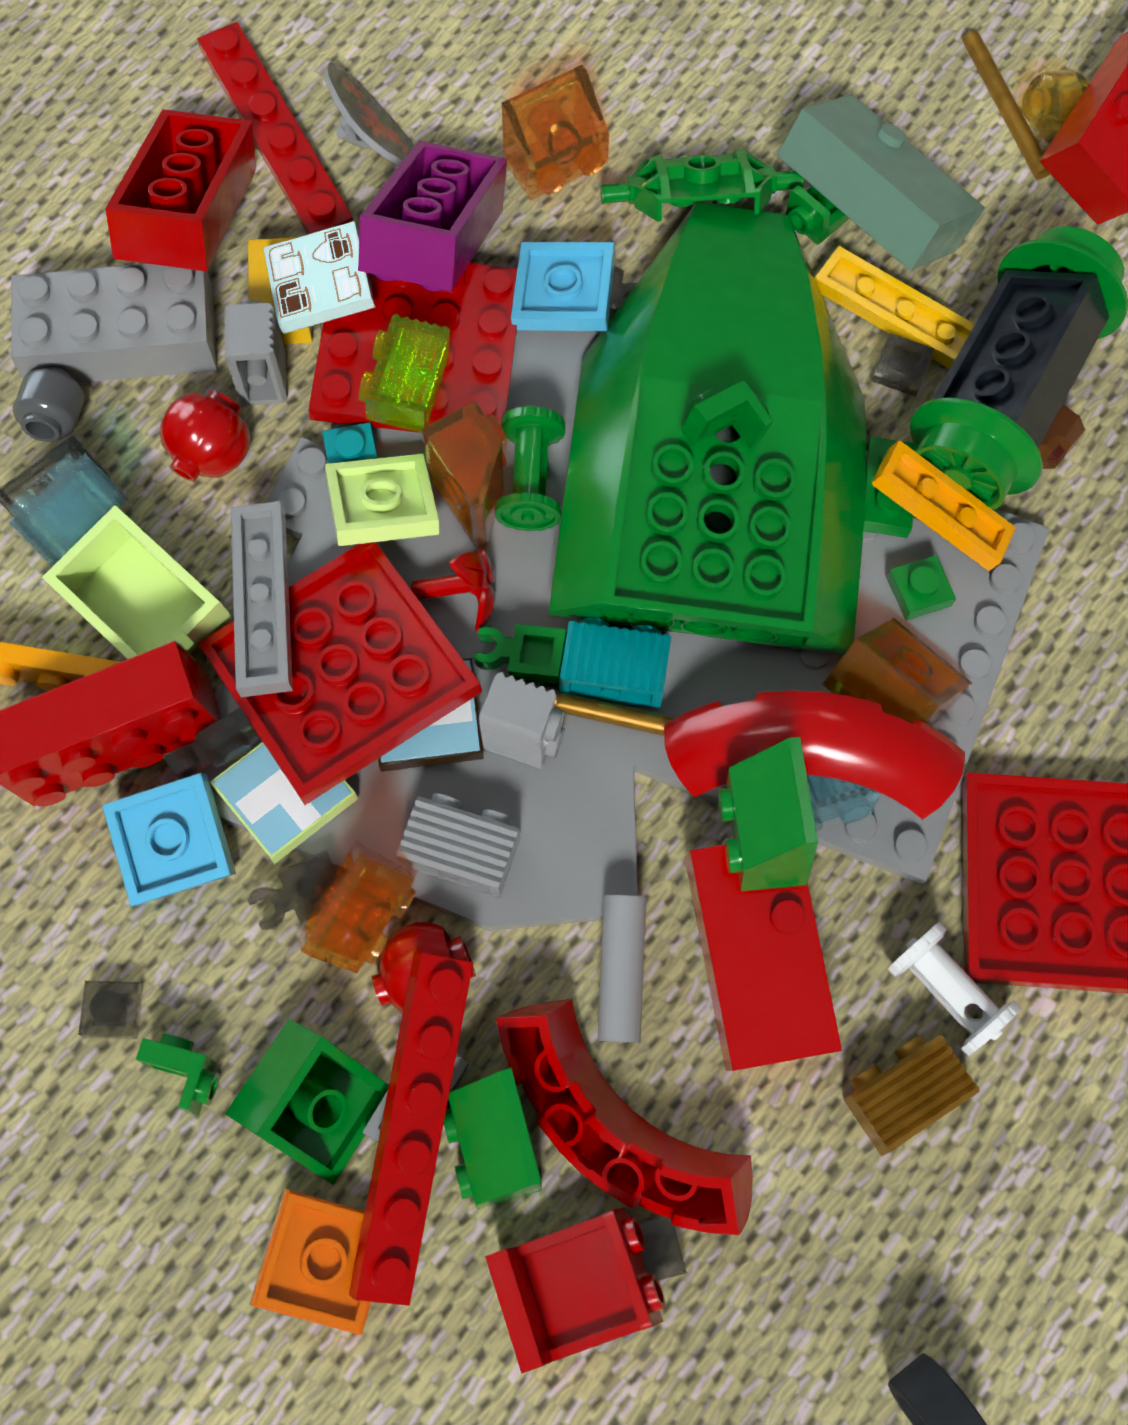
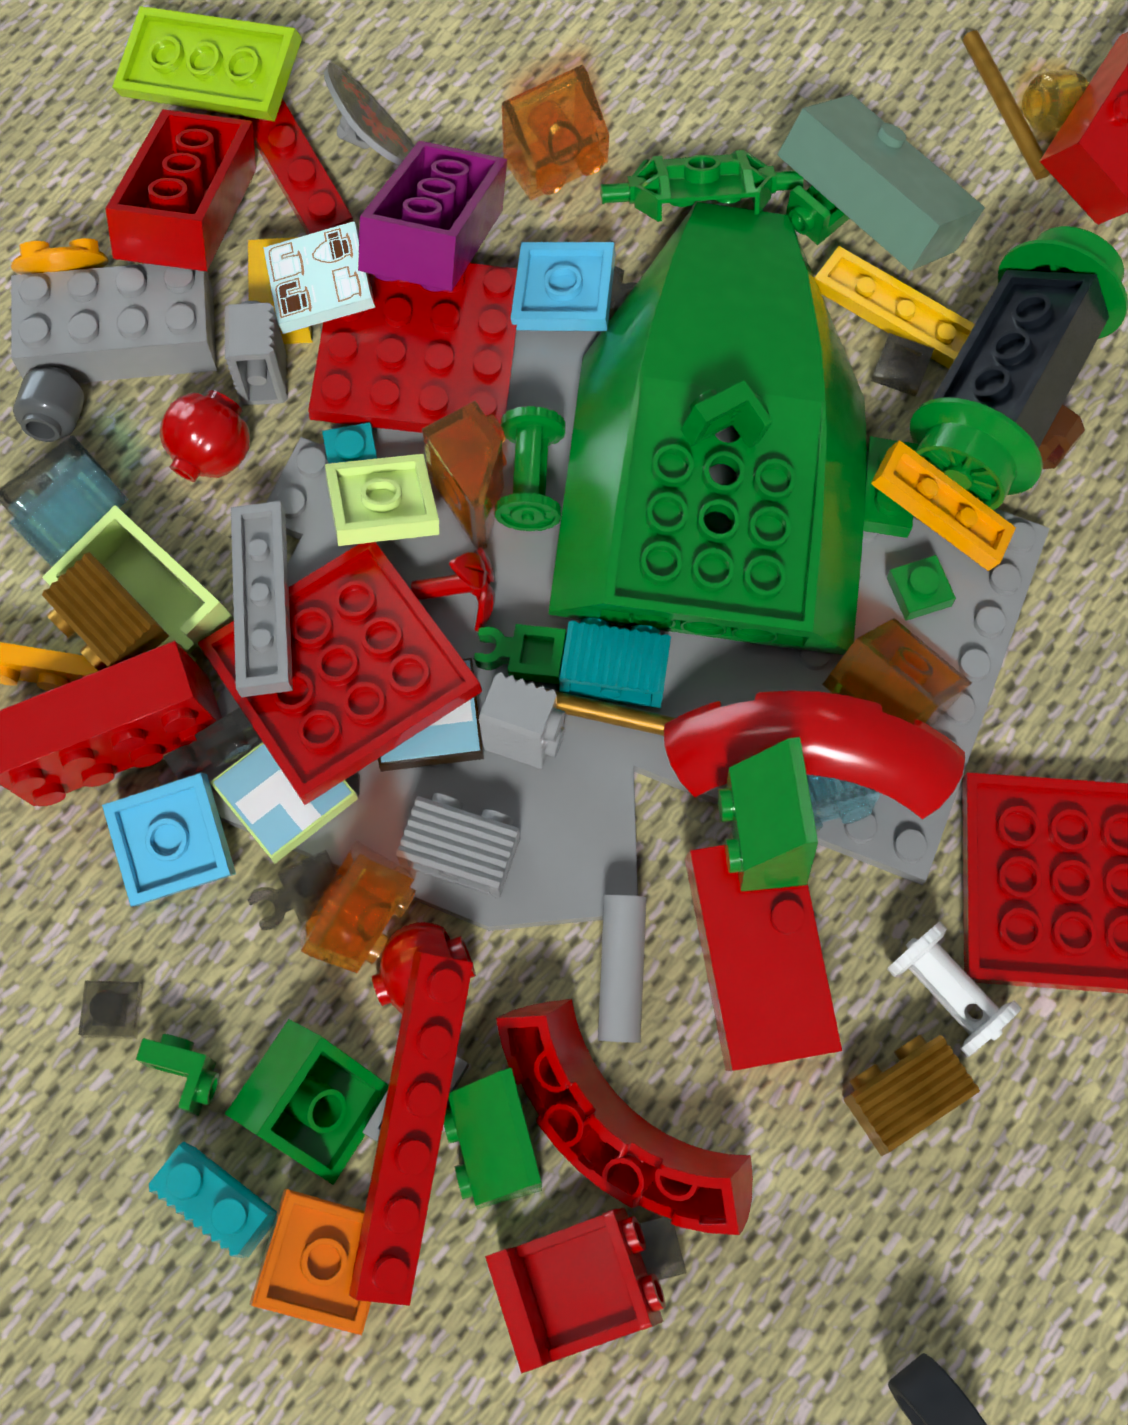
(40, 258): none -> light orange dish
(102, 614): none -> pearl gold brick
(207, 63): none -> lime plate
(213, 1201): none -> teal brick
(406, 373): clear neon green brick -> none

